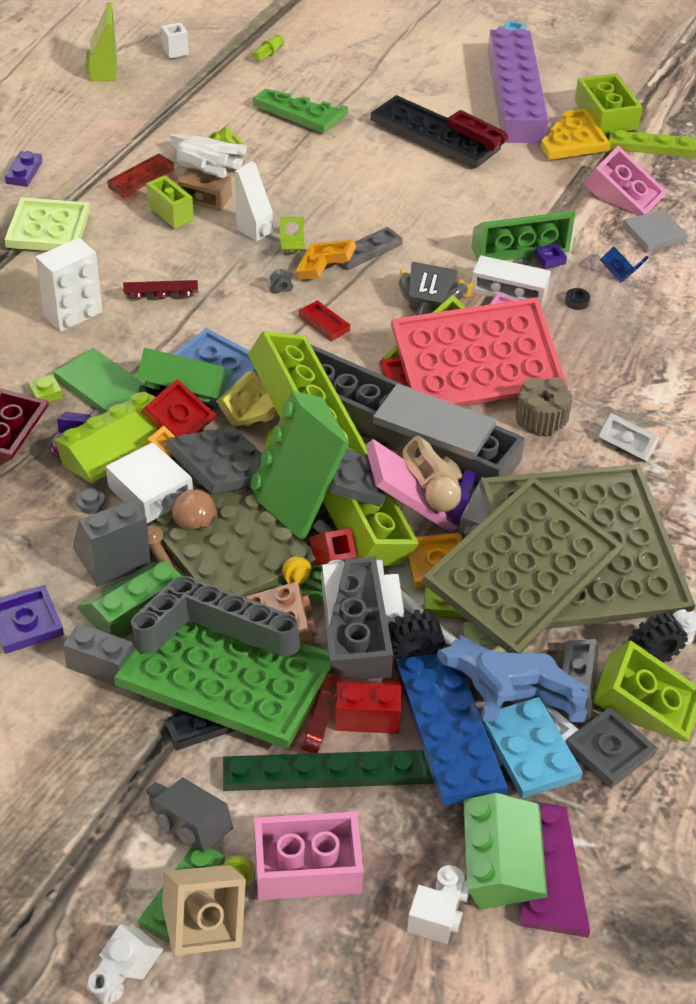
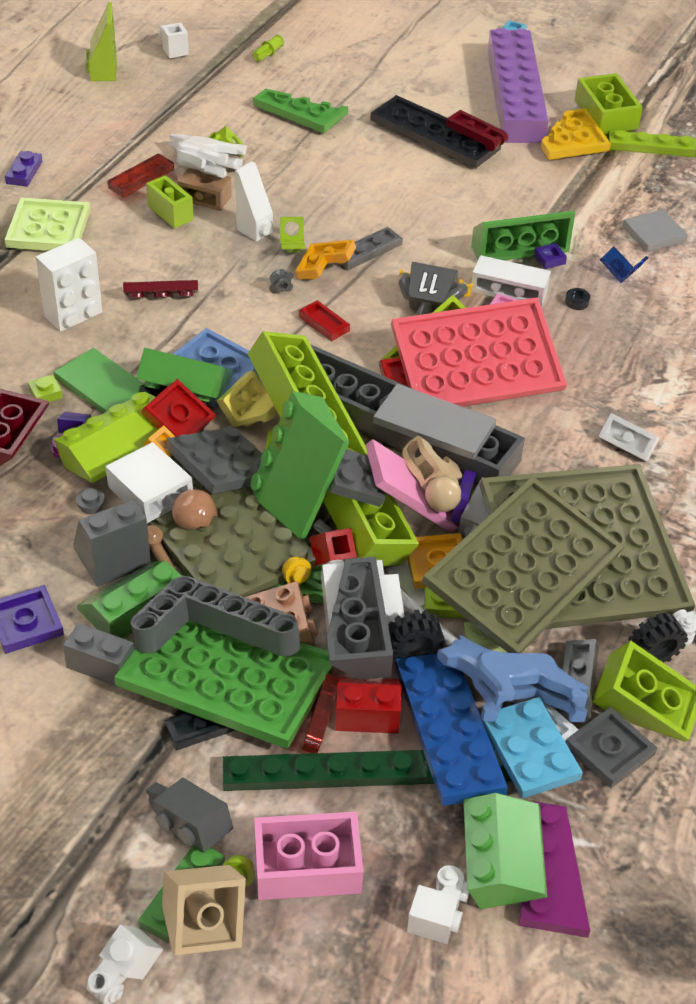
(544, 405): dark tan brick -> none
(624, 183): bright pink slope -> none

